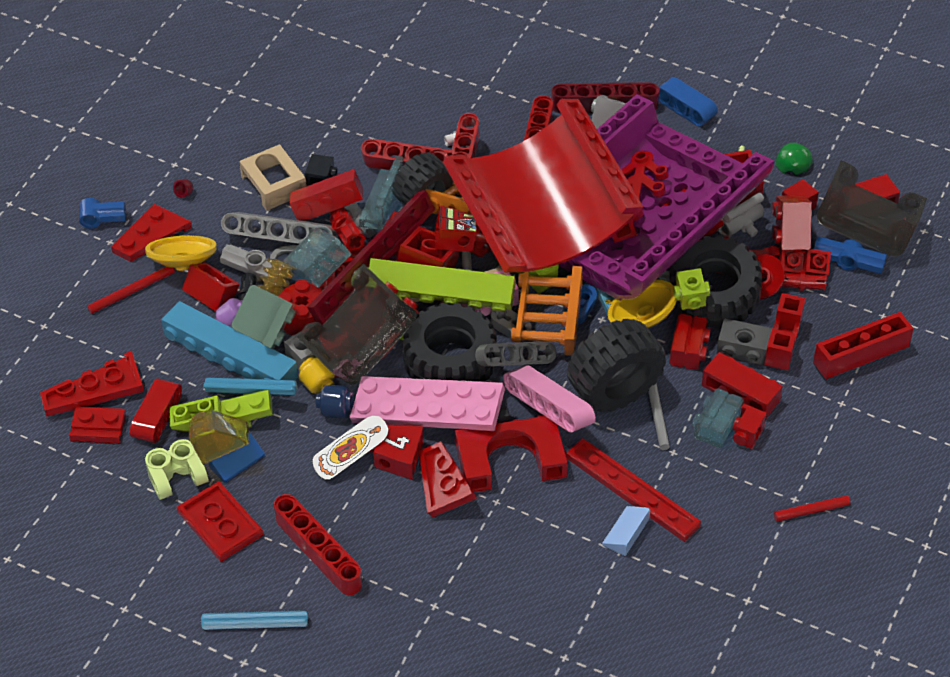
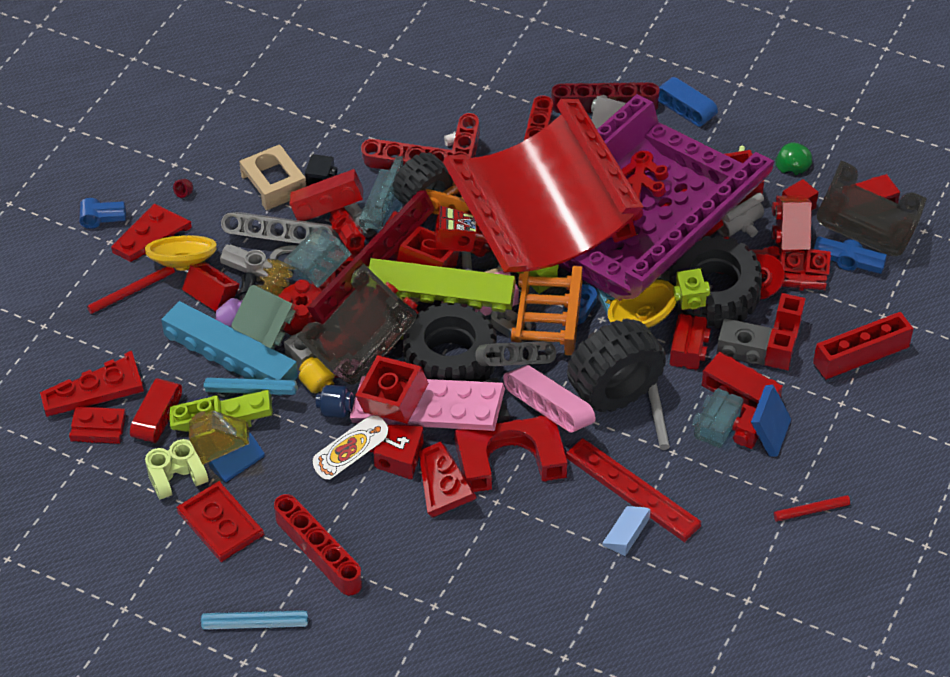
(392, 389): none -> red brick
(771, 420): none -> blue tile

